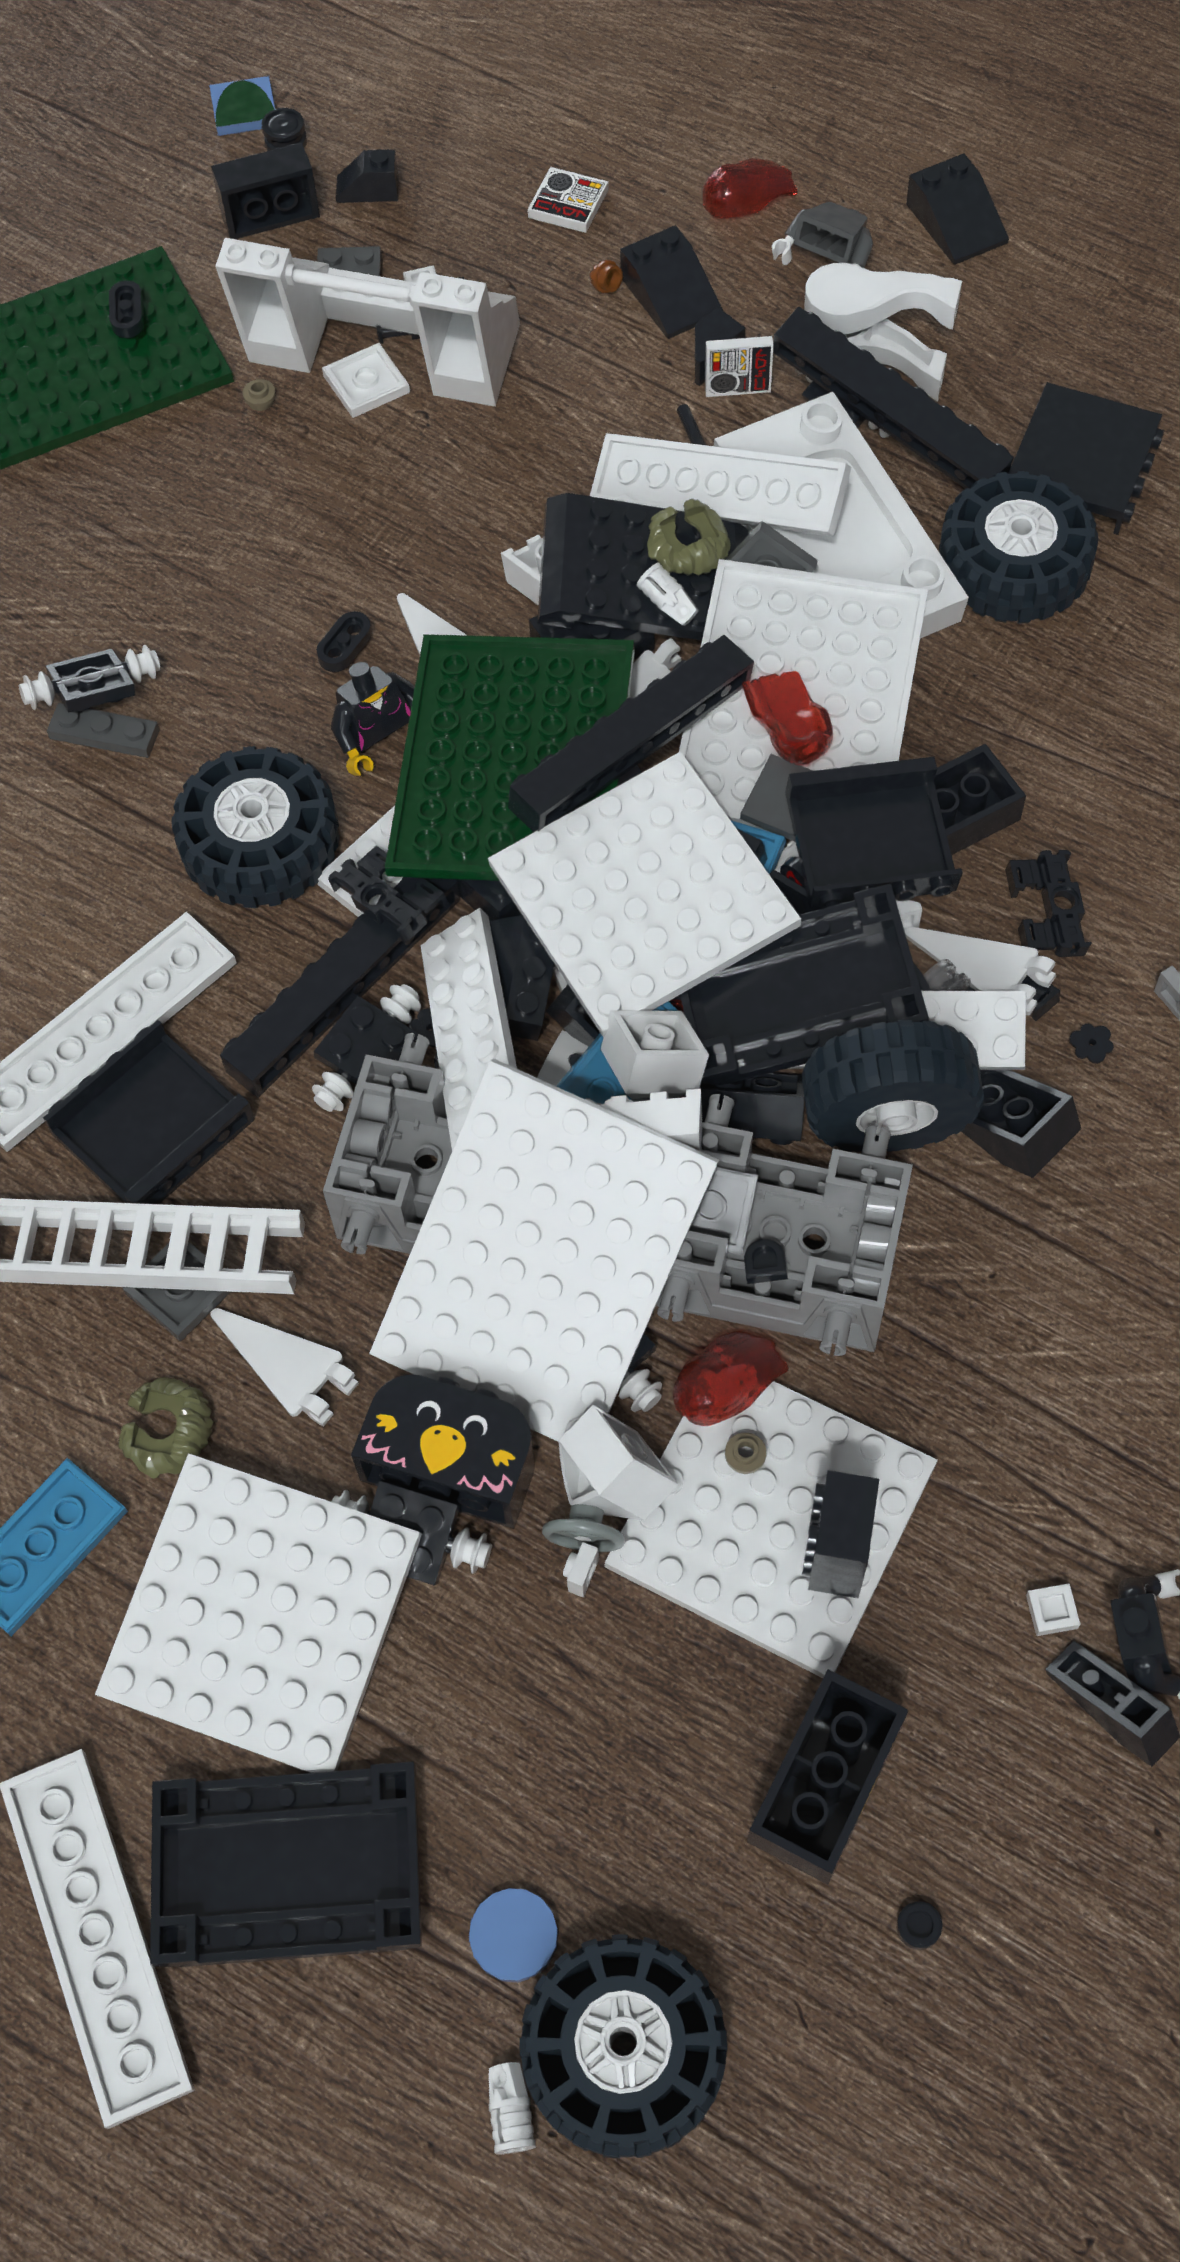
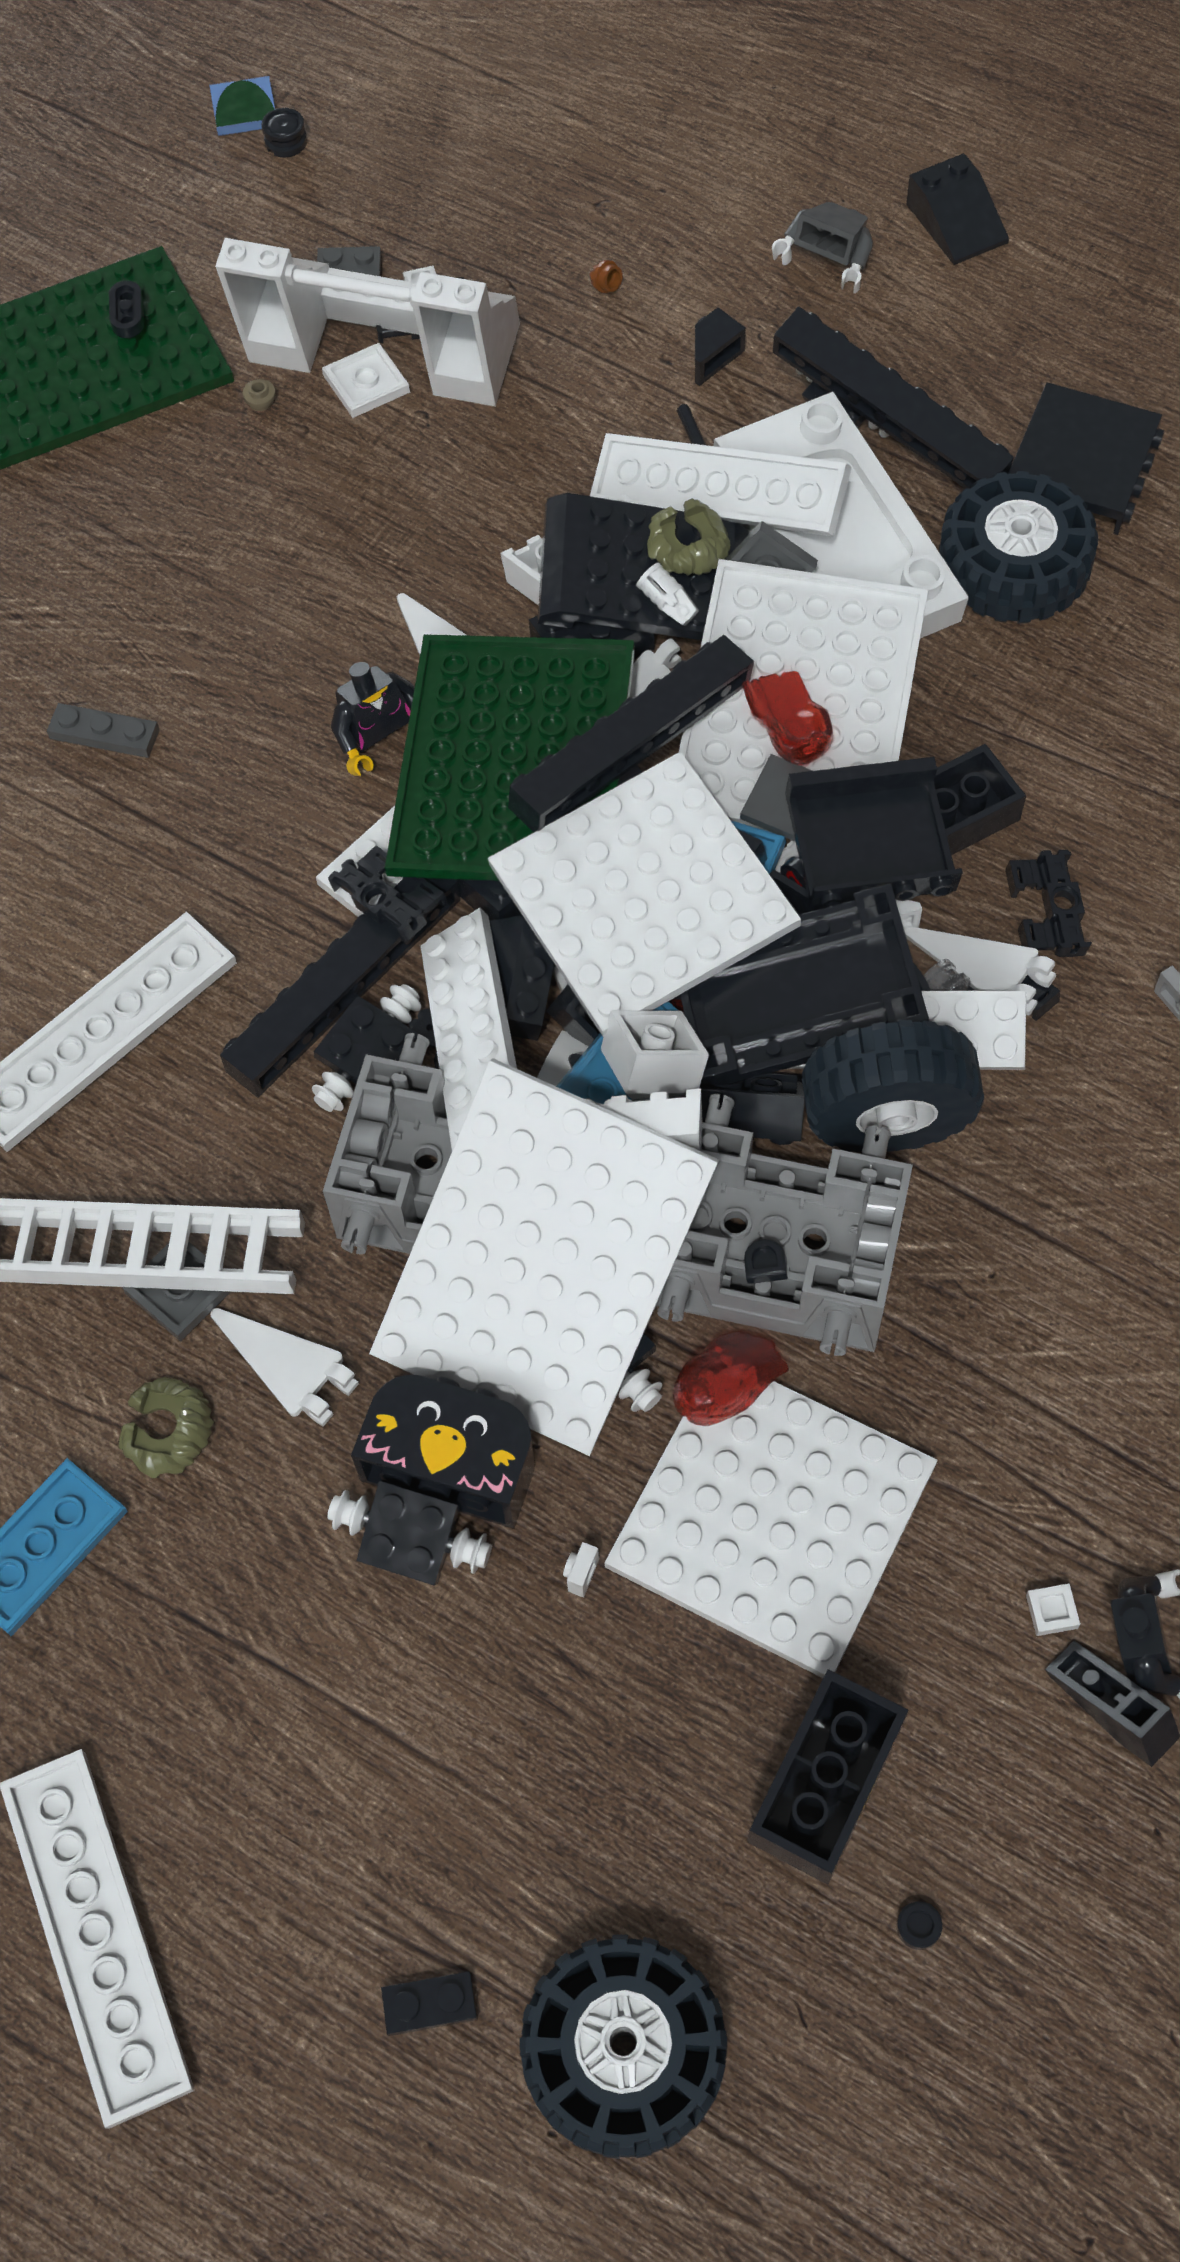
(90, 679): black plate -> none
(148, 1118): black panel -> none
(255, 827): black wheel -> none
(259, 1615): white plate -> none
(266, 191): black brick -> none
(285, 1866): black slope -> none
(342, 644): black plate -> none
(369, 178): black slope -> none
(429, 2003): none -> black plate
(510, 2109): white hinge -> none
(513, 1935): medium blue tile -> none
(568, 199): tile -> none
(609, 1474): white piece -> none
(668, 281): black slope -> none
(727, 1207): tile -> none
(738, 366): tile -> none
(742, 1464): dark tan plate -> none
(745, 187): clear red hair -> none
(840, 1533): black brick -> none
(860, 302): white animal -> none
(1022, 1121): black slope -> none
(1098, 1037): black plant -> none

